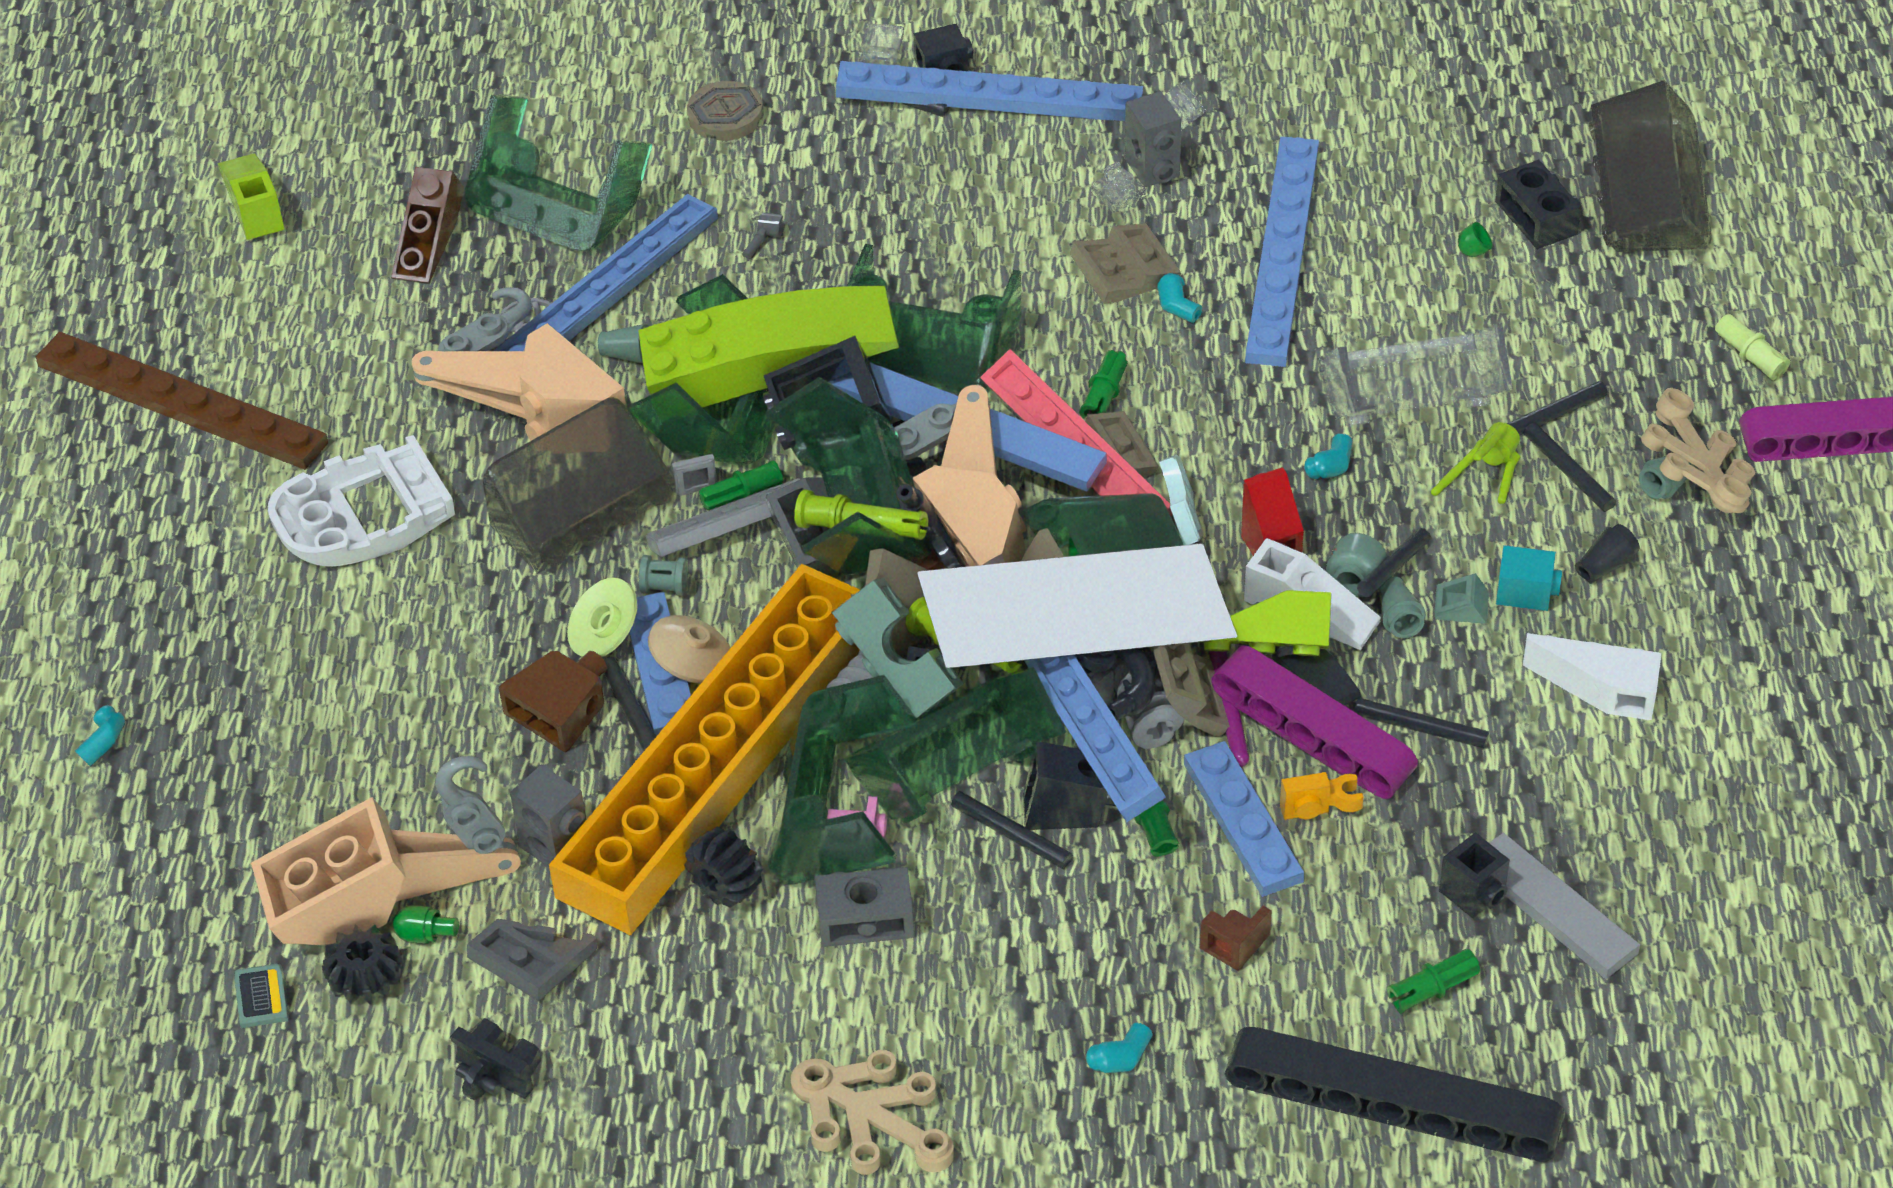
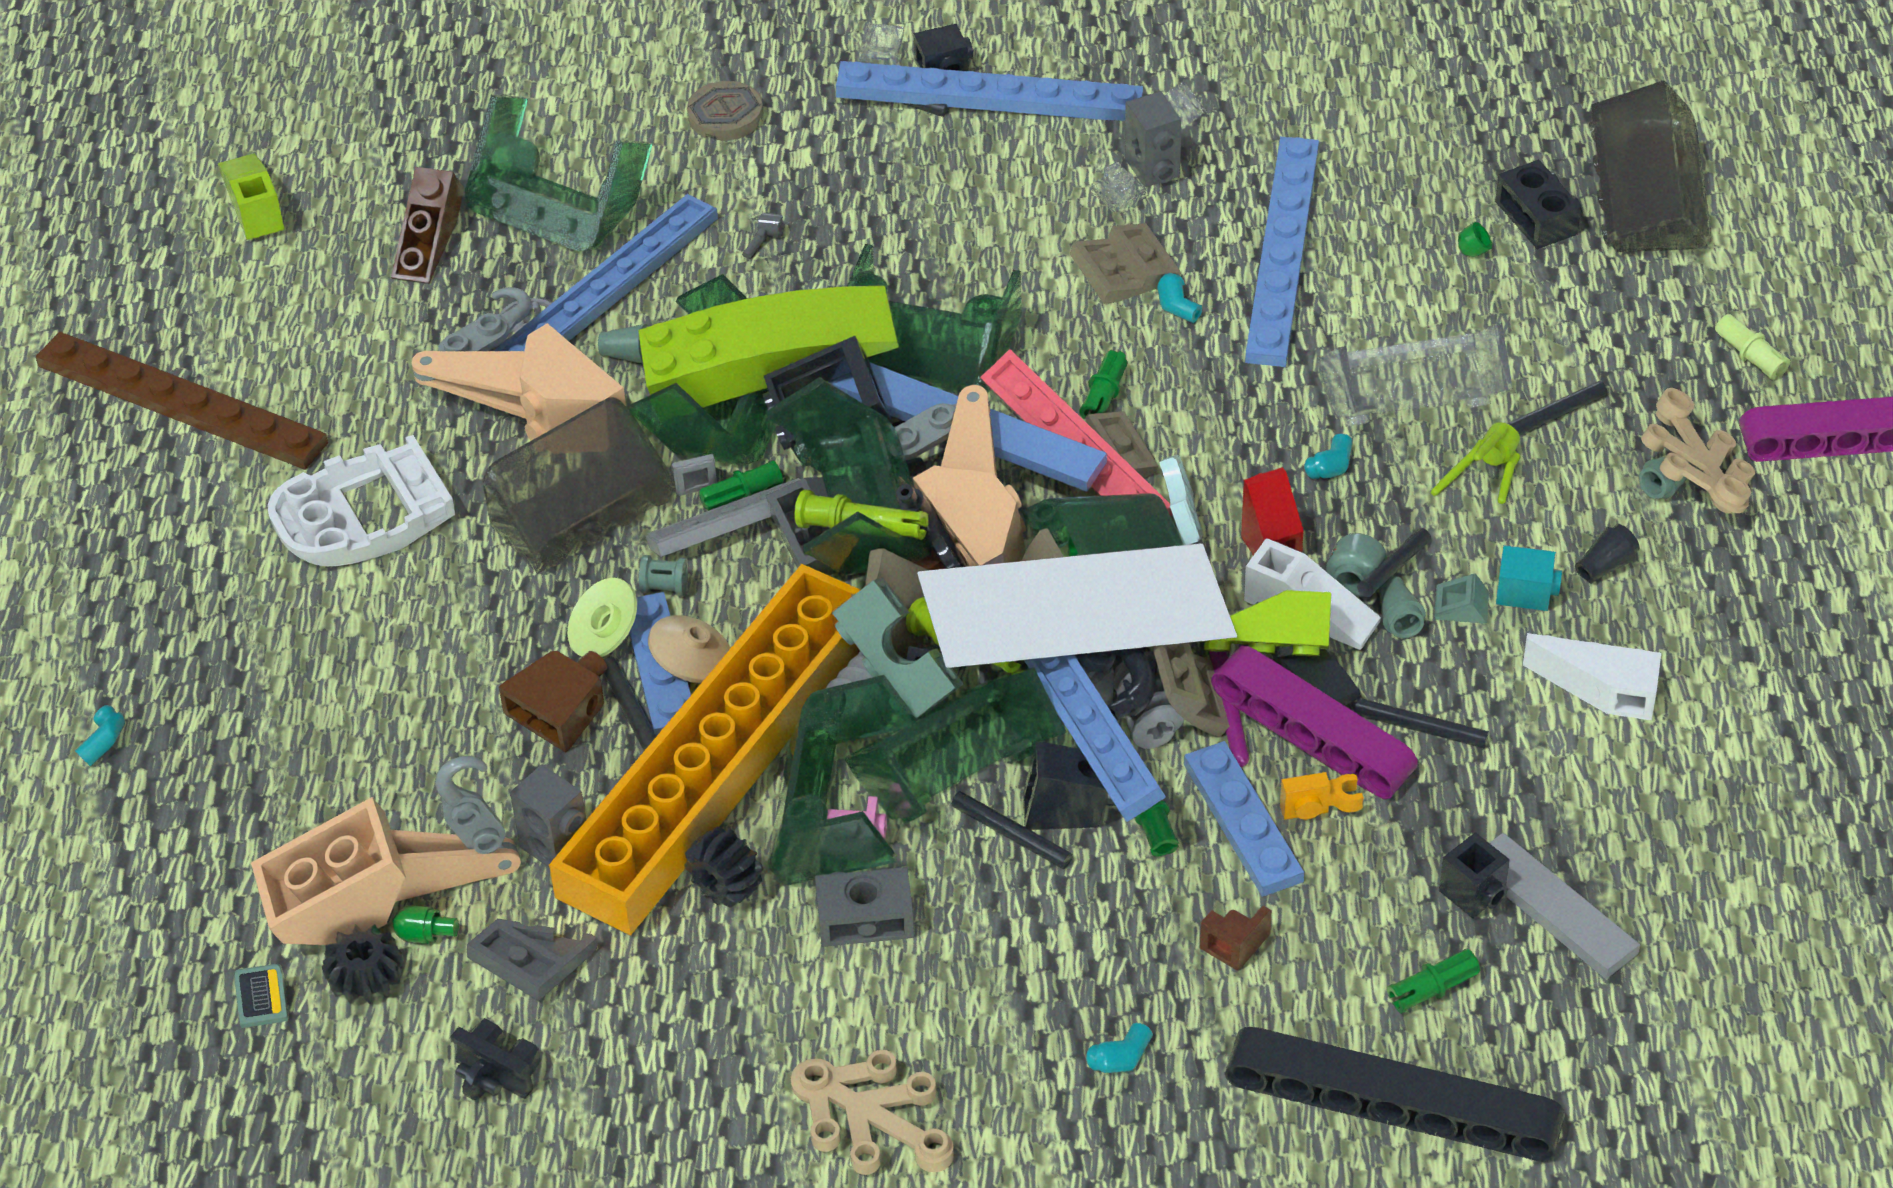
(1569, 467): black bar -> none

